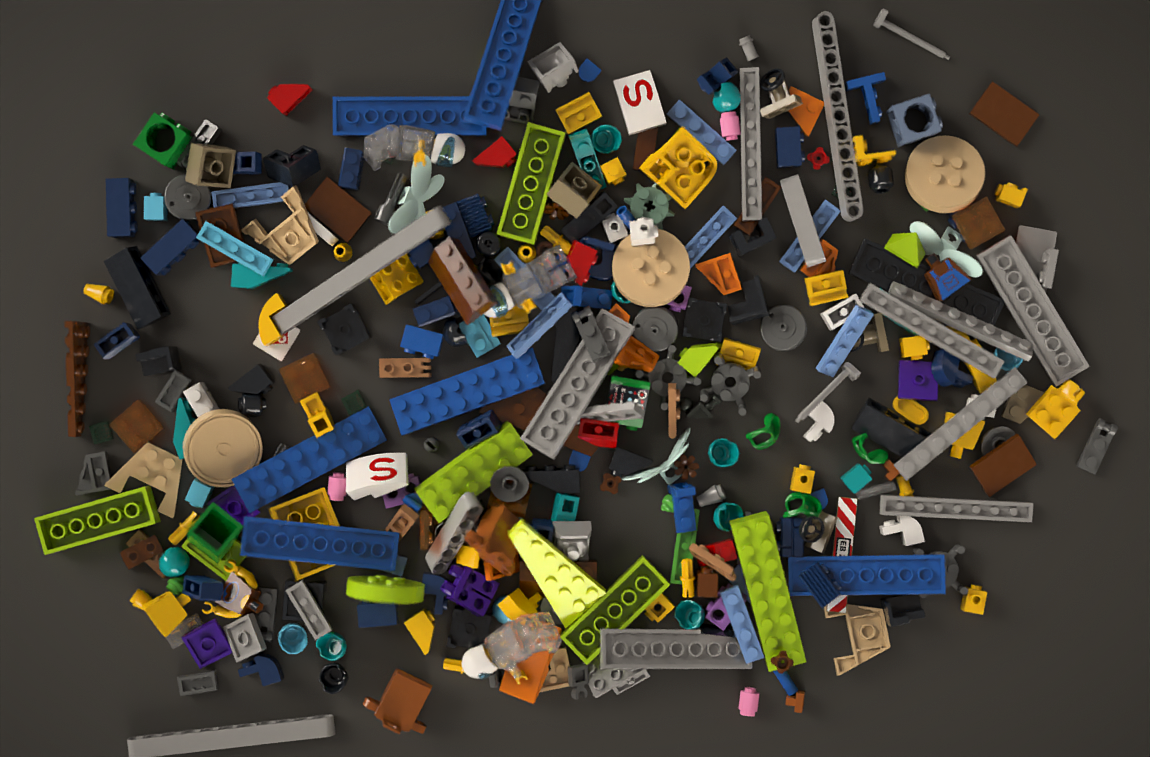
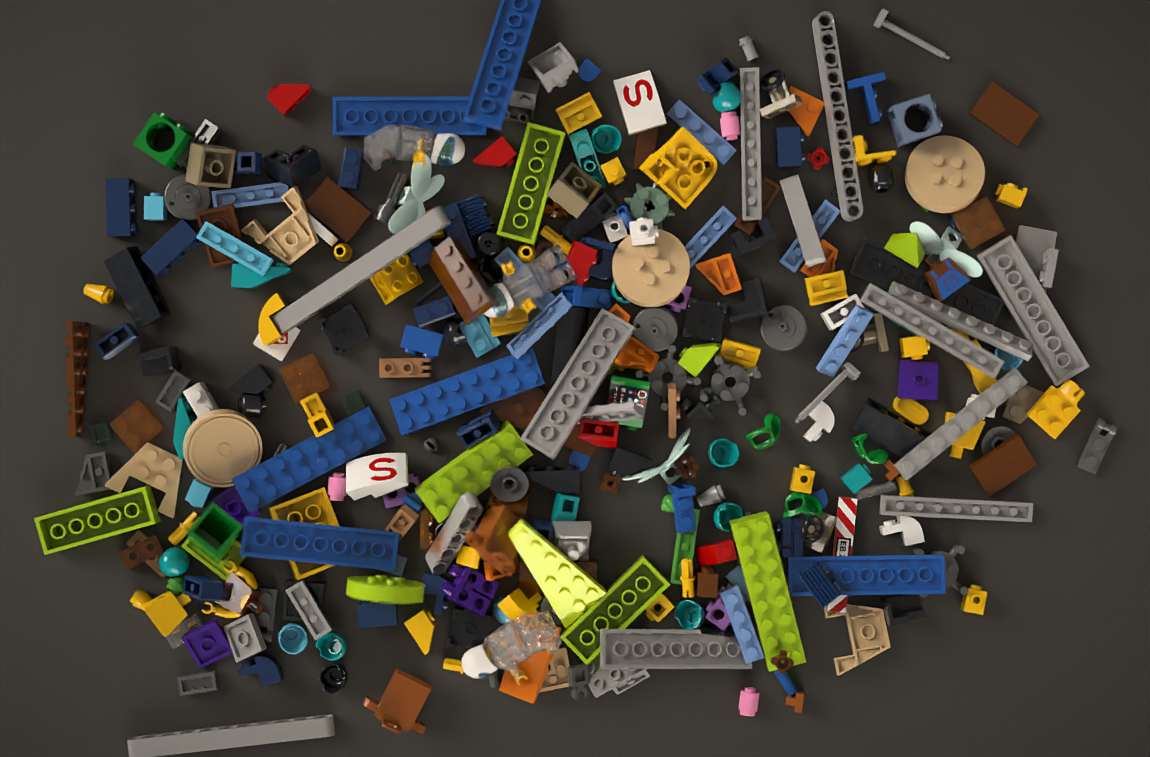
(591, 334): dark grey plate -> none
(715, 562): medium nougat hinge -> none
(946, 371): dark blue brick -> none

